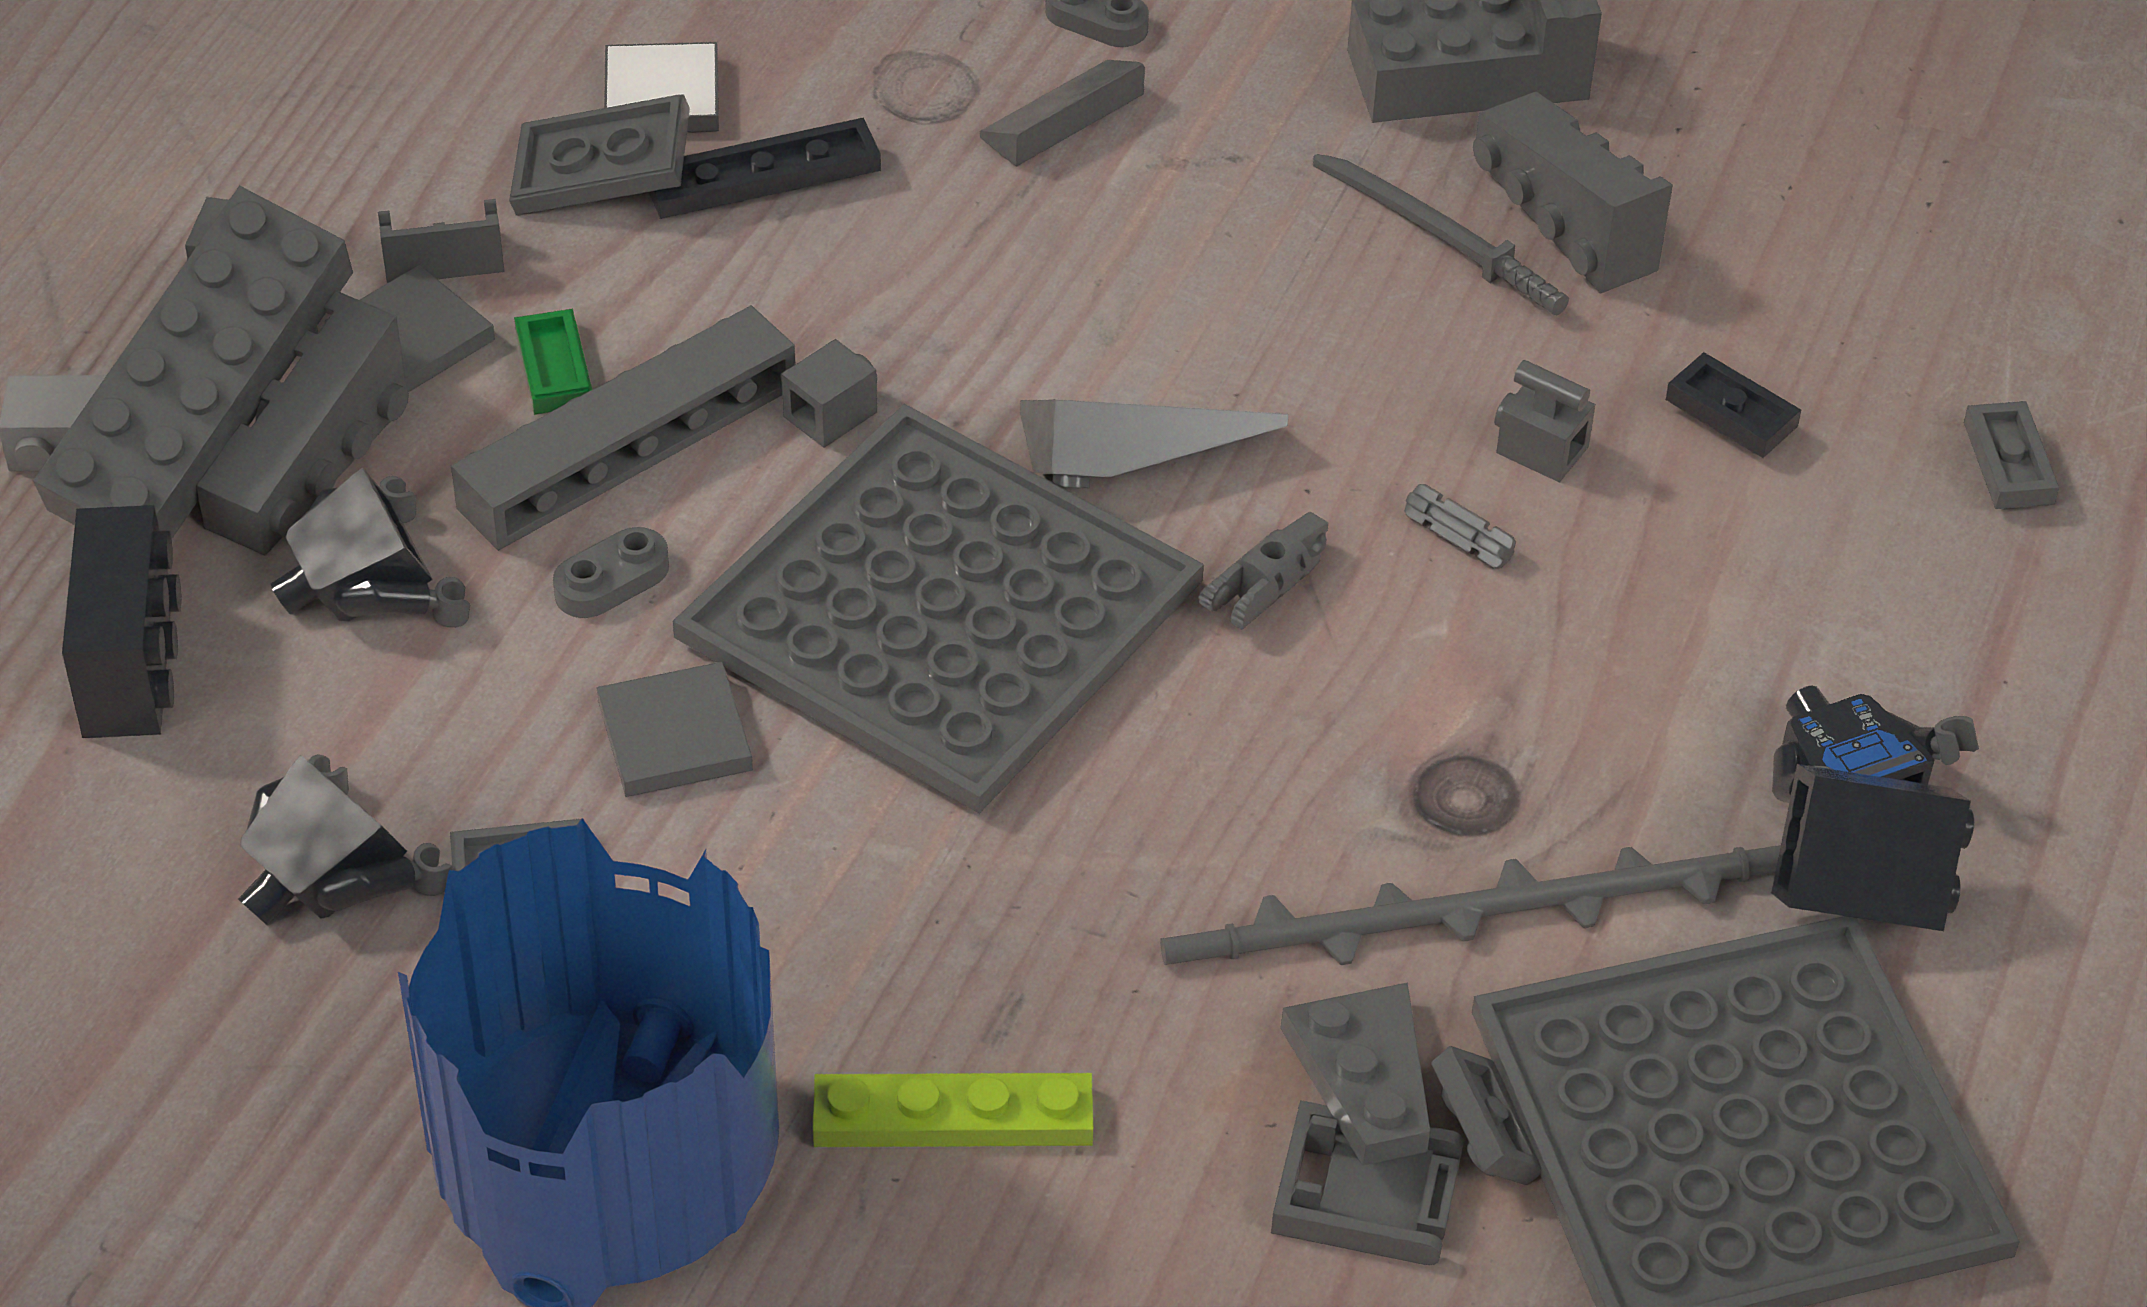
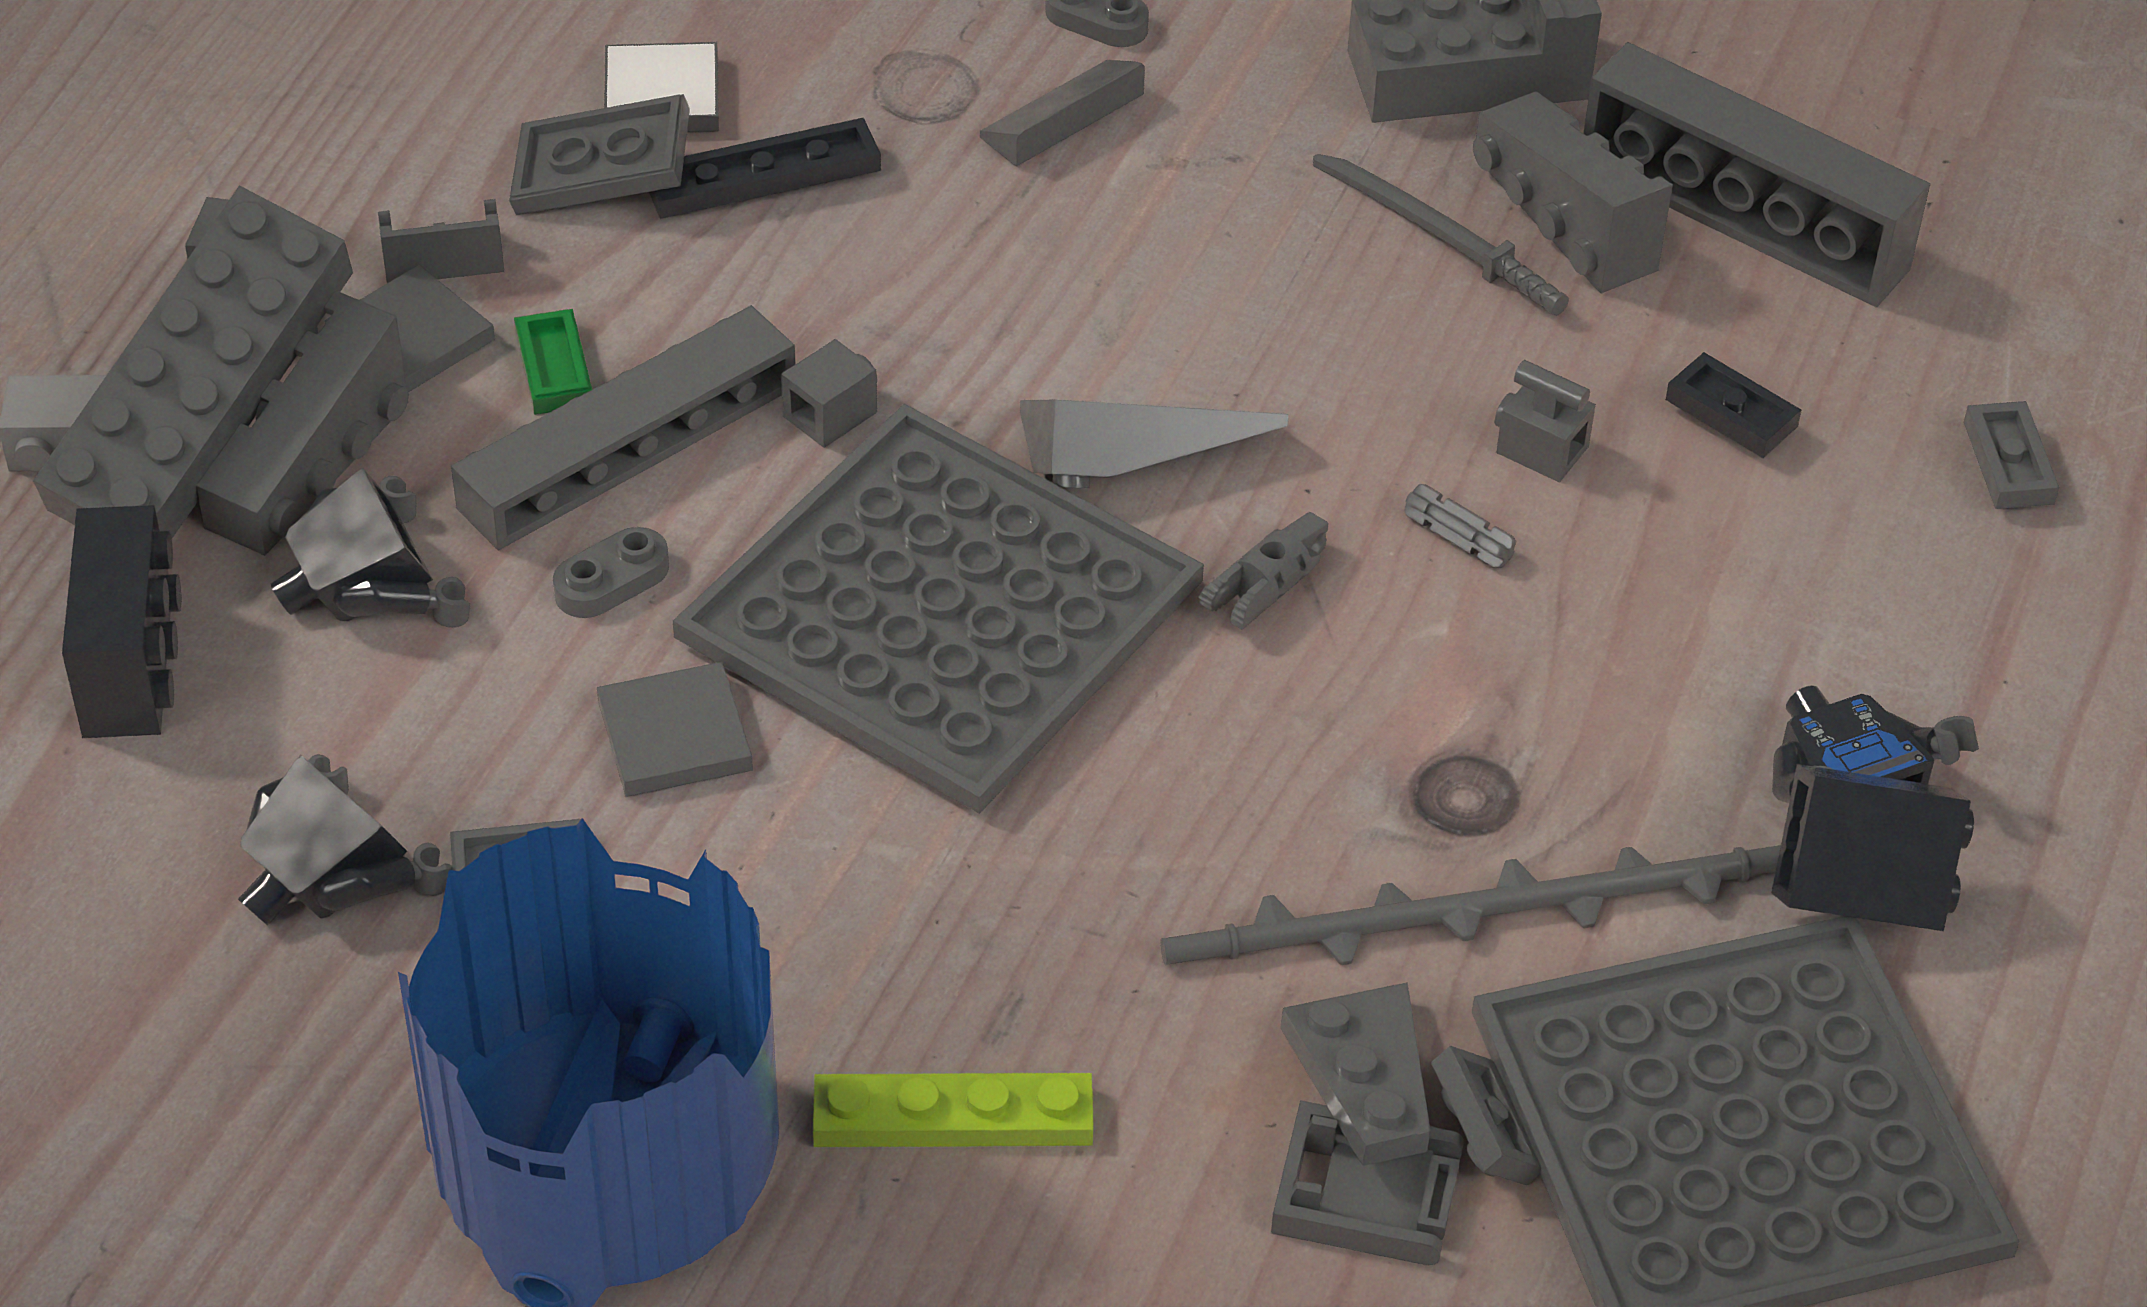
(1761, 174): none -> dark grey brick

